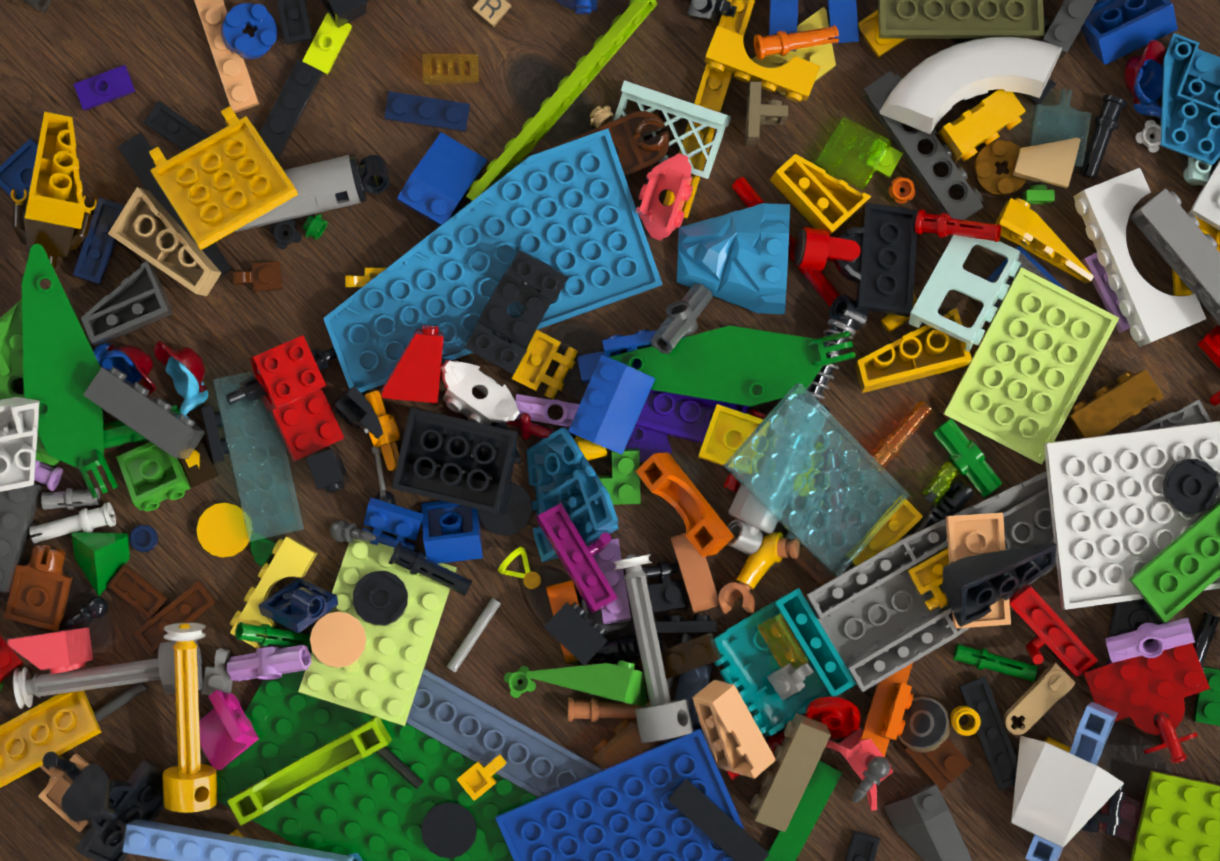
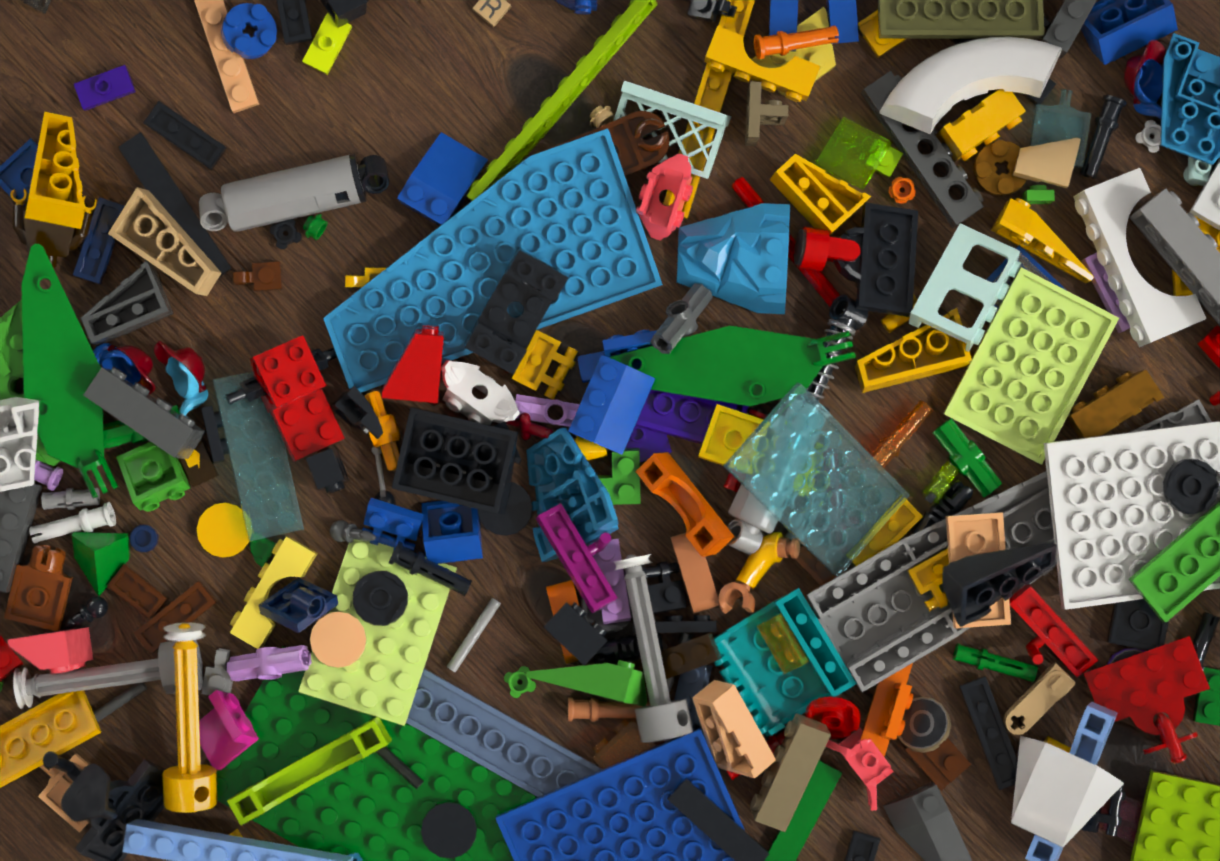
(222, 181): yellow plate -> none
(266, 635): green pin -> none
(289, 107): black plate -> none
(427, 111): dark blue plate -> none
(428, 78): clear yellow slope -> none
(479, 778): yellow plate -> none
(531, 579): neon yellow piece -> none
(789, 680): light grey plate -> none
(877, 769): dark grey bar -> none
(945, 225): red pin -> none
(973, 720): yellow brick -> none
(1134, 643): lavender piece -> none

